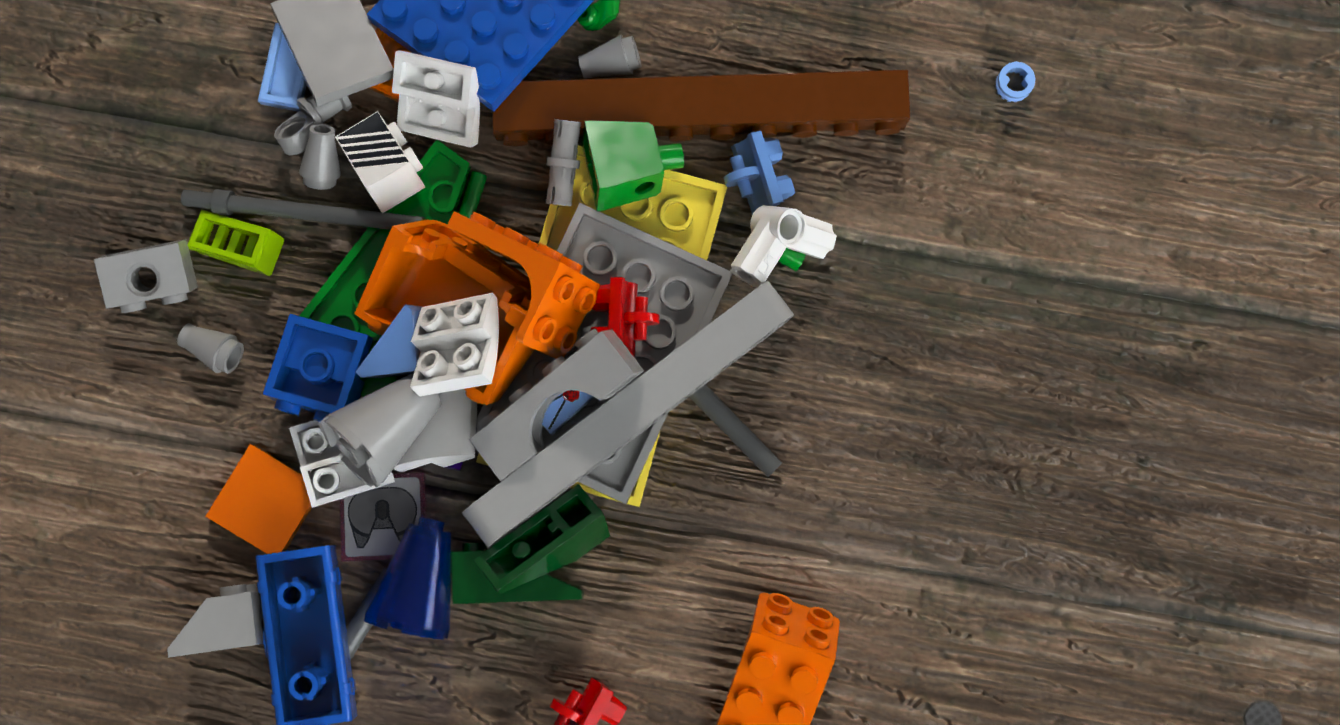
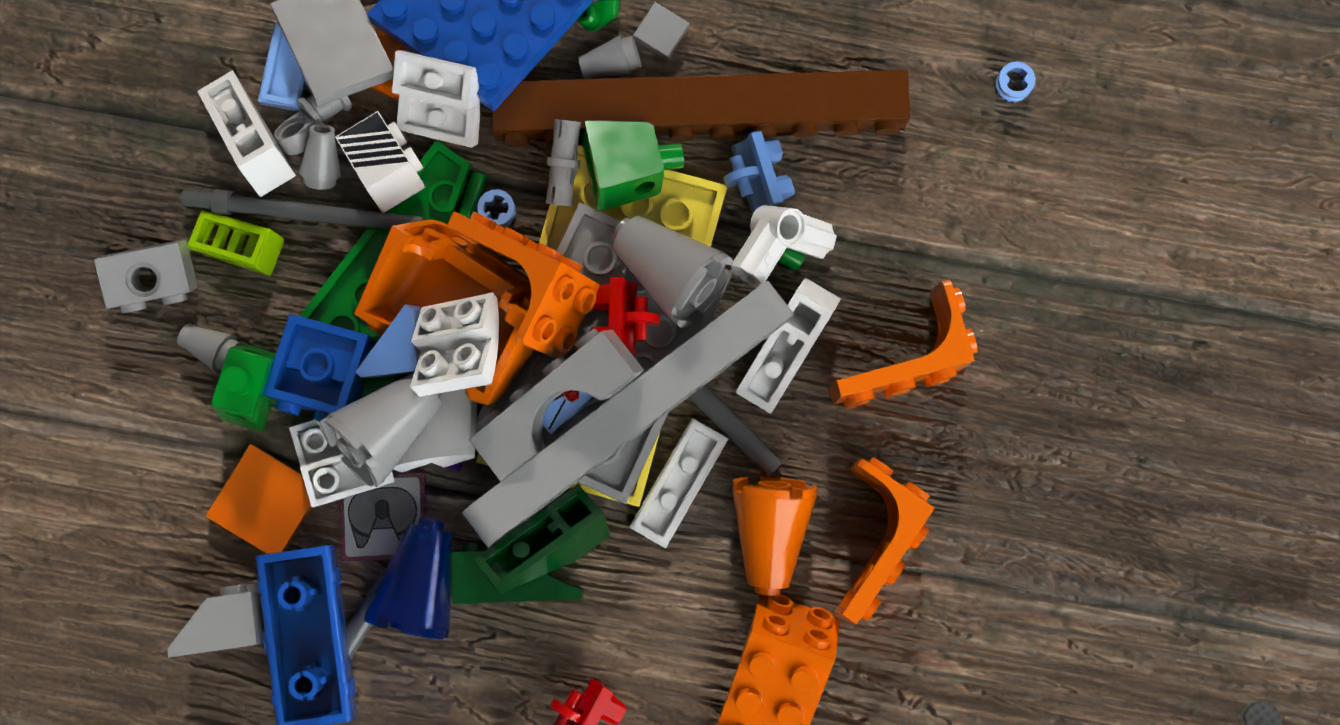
(241, 387): none -> green torso
(246, 134): none -> white slope
(489, 199): none -> light blue bush
(661, 31): none -> light grey tile
(671, 267): none -> light grey cone
(678, 483): none -> white tile
(772, 528): none -> orange cone
(788, 346): none -> white slope
(905, 530): none -> orange bracket
(950, 354): none -> orange bracket

